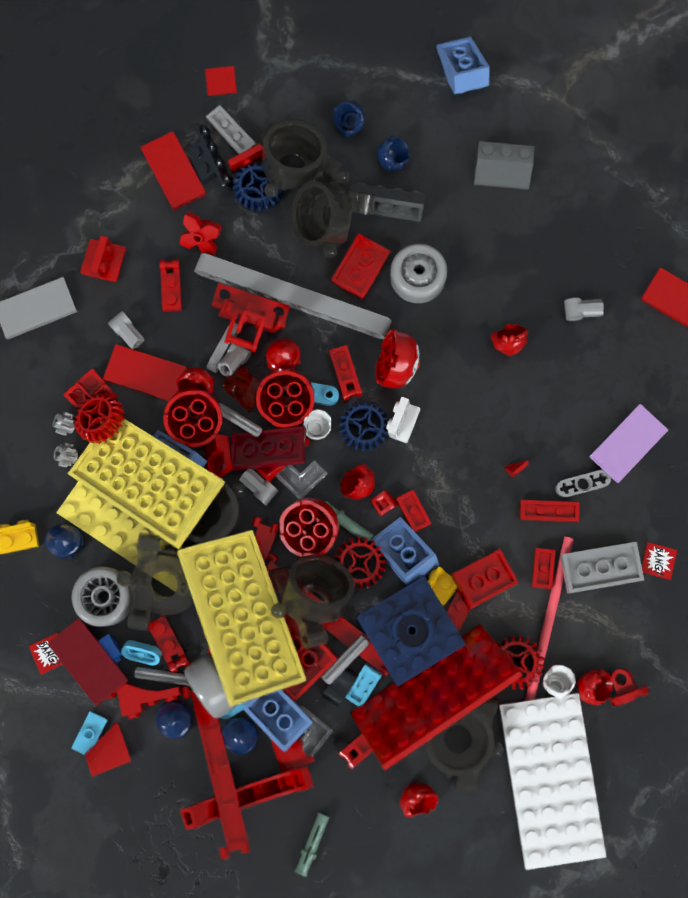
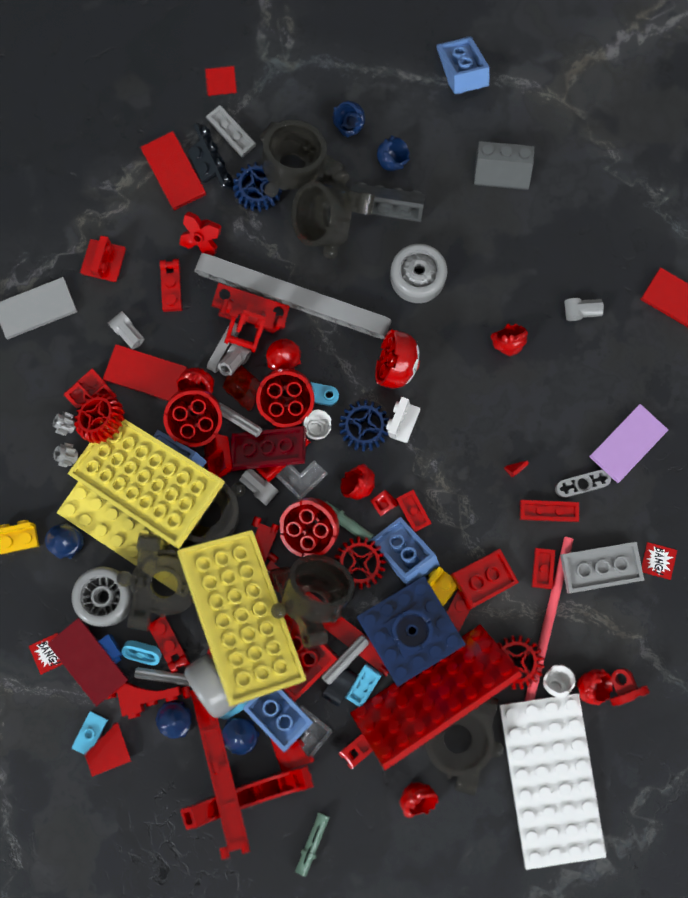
(245, 158): red plate -> none
(345, 372): red plate -> none
(360, 266): red plate -> none

